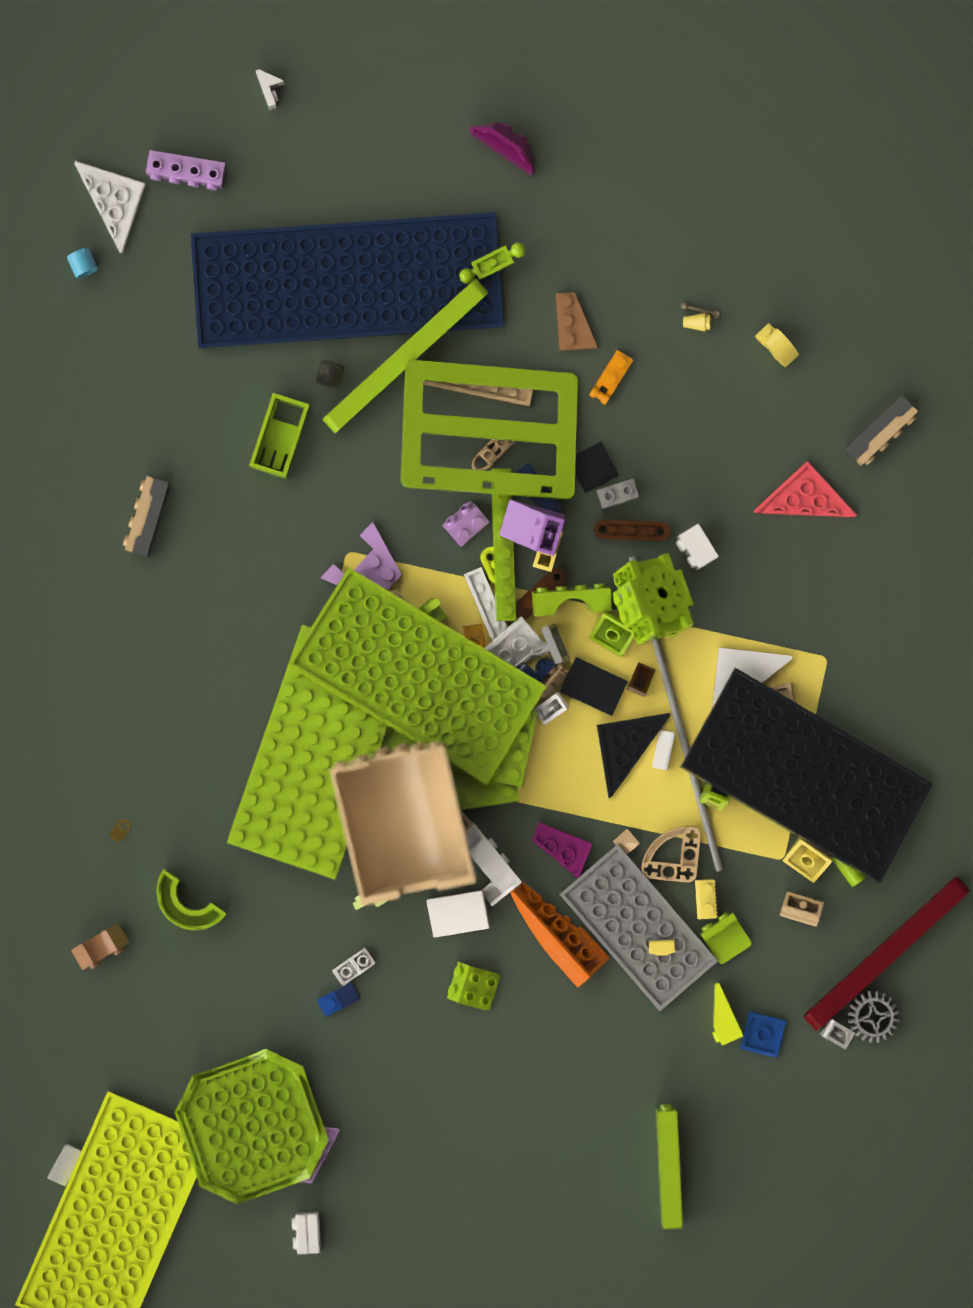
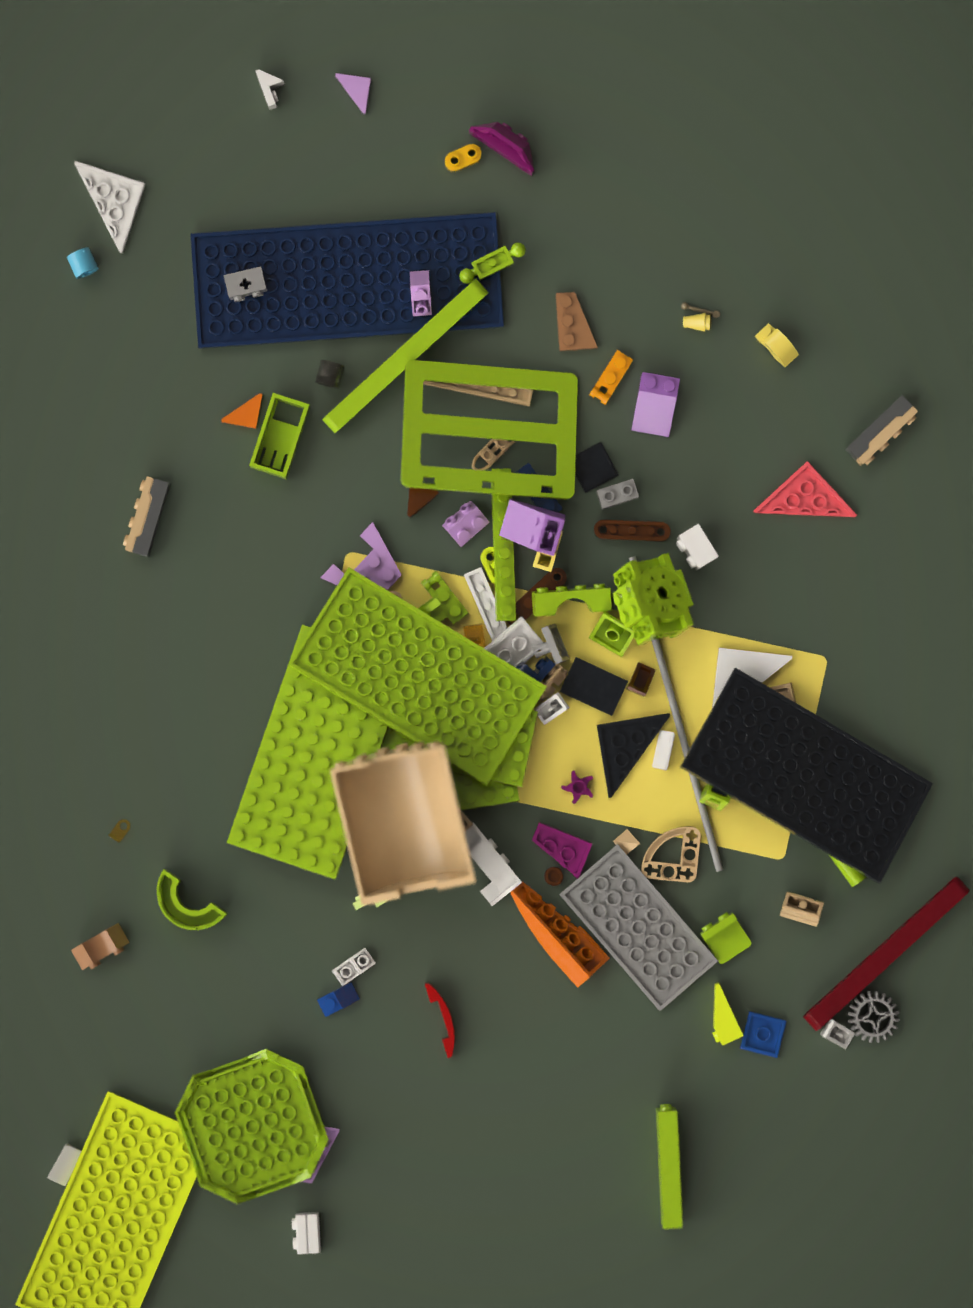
(185, 169): lavender brick -> none
(236, 280): none -> light grey brick
(246, 414): none -> orange tile
(357, 89): none -> lavender tile
(419, 498): none -> reddish brown slope
(420, 293): none -> lavender slope
(434, 995): none -> red slope
(449, 603): none -> lime plate
(458, 913): white tile -> none
(464, 159): none -> yellow plate
(473, 986): lime bracket -> none
(553, 876): none -> reddish brown tile
(578, 787): none -> magenta animal
(655, 404): none -> slope
(661, 947): light yellow piece -> none
(706, 899): light yellow brick -> none
(807, 859): light yellow slope -> none

